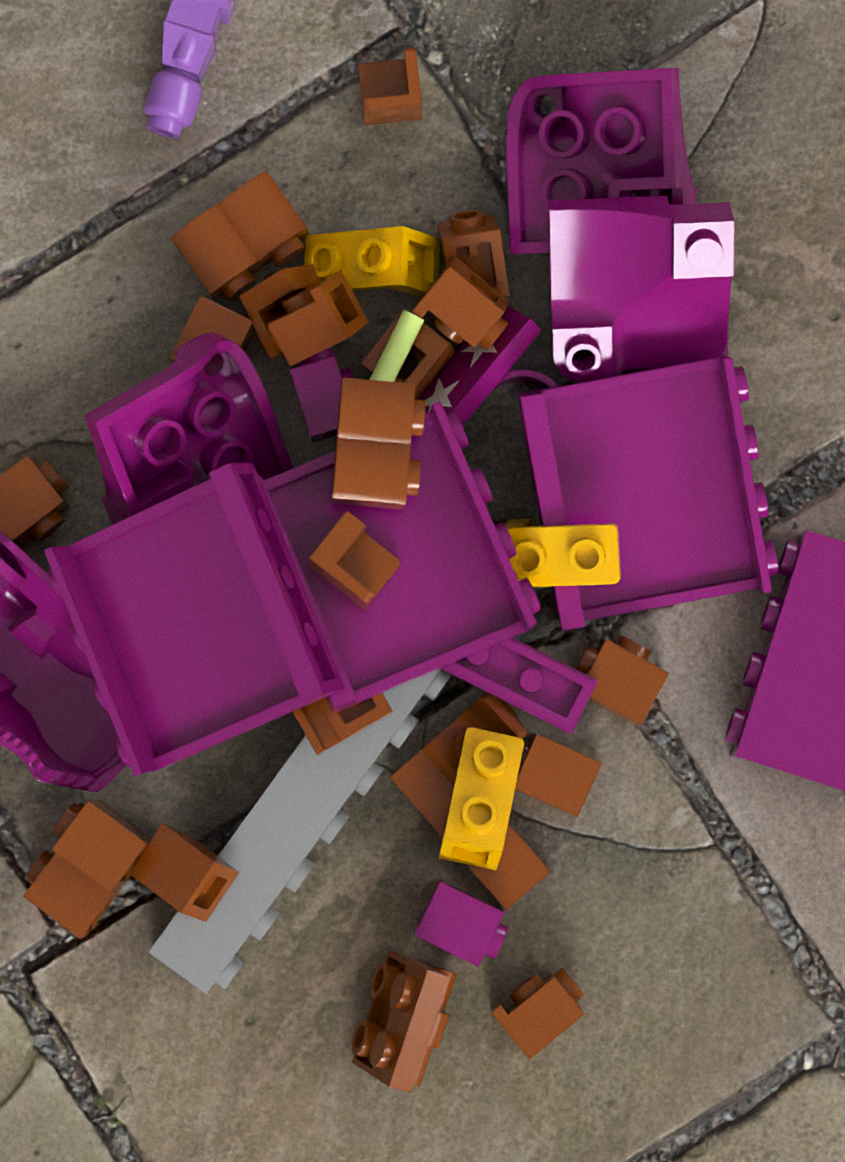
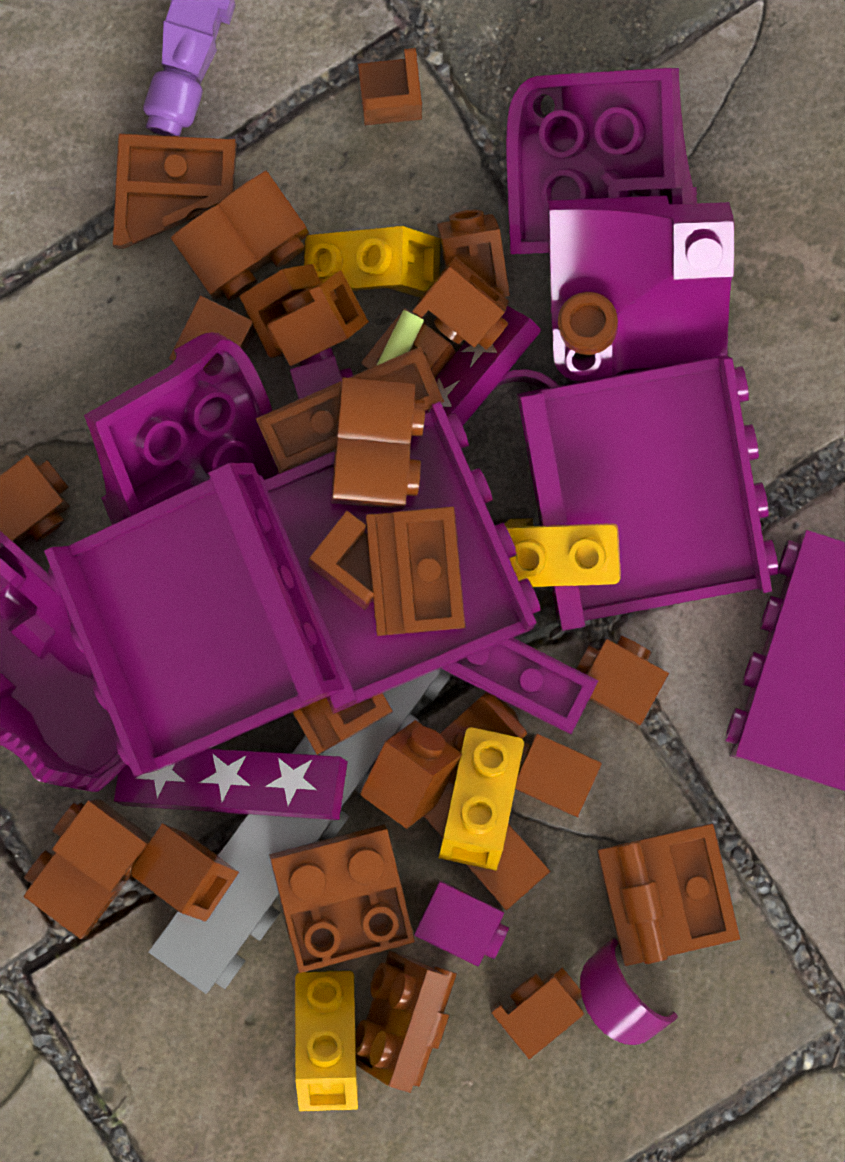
(168, 182): none -> dark orange wing
(241, 784): none -> magenta tile
(310, 423): none -> dark orange tile
(325, 1041): none -> yellow bracket
(342, 898): none -> dark orange plate
(411, 773): none -> dark orange brick
(415, 571): none -> dark orange plate
(588, 323): none -> dark orange tile
(613, 1002): none -> magenta helmet
(668, 895): none -> dark orange plate

